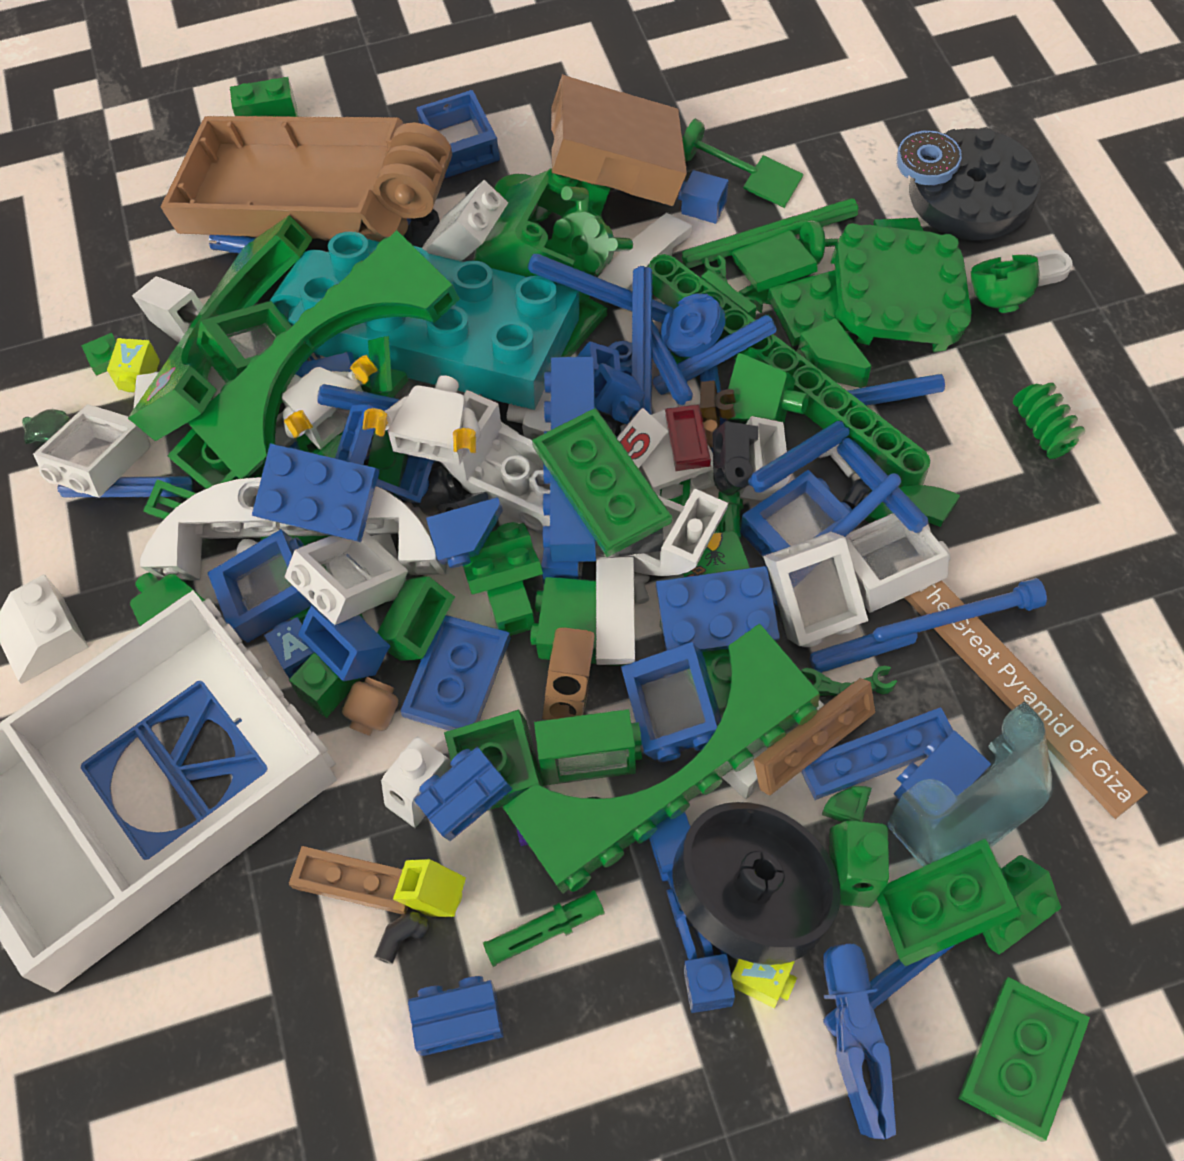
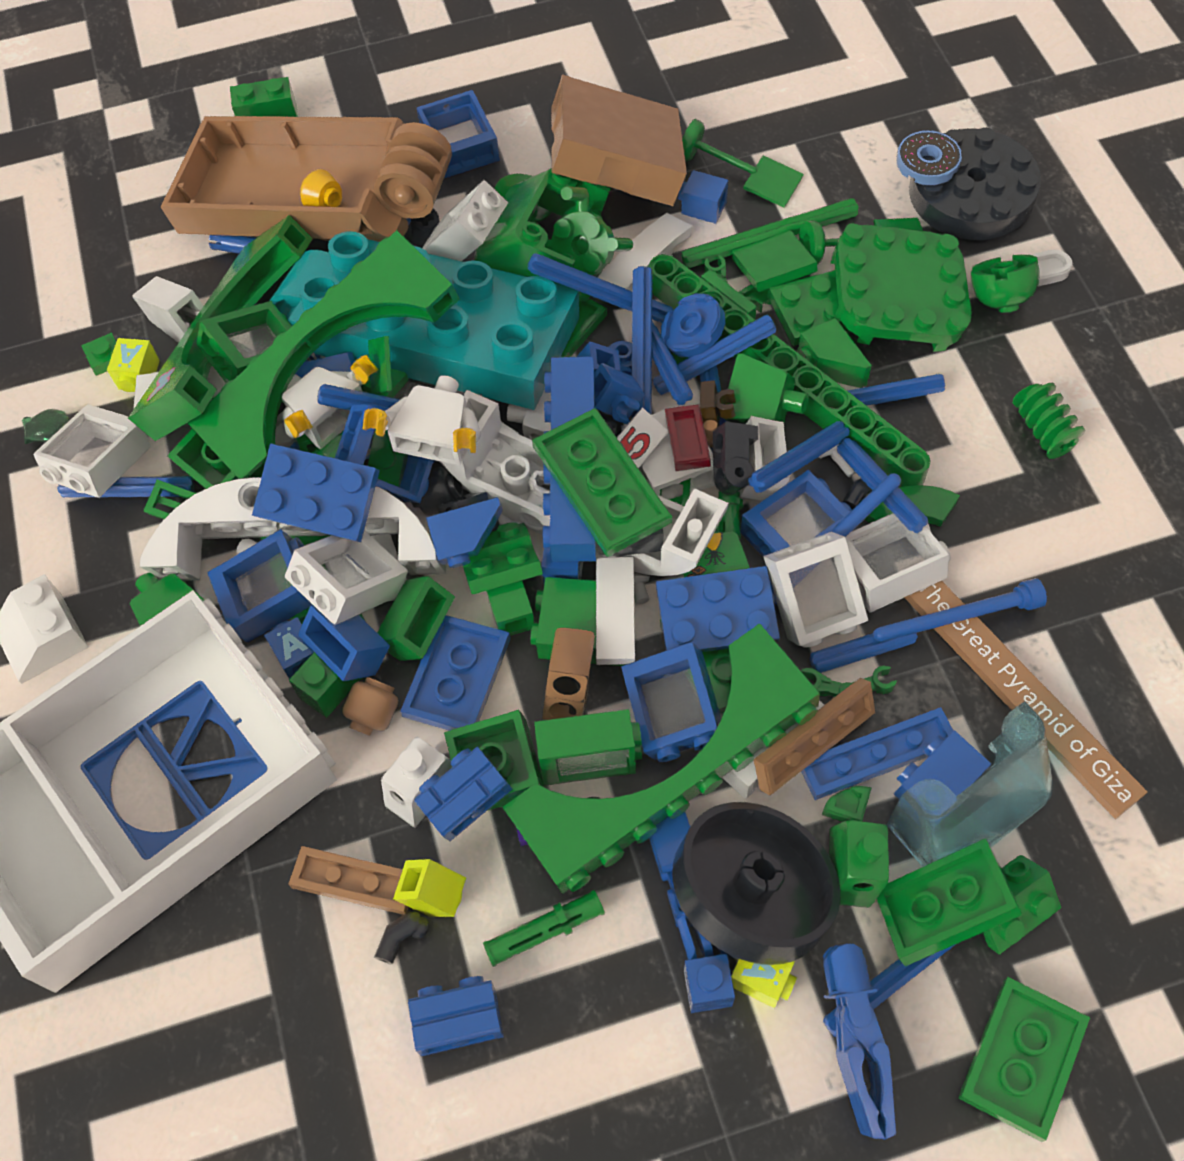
(320, 190): none -> yellow cone

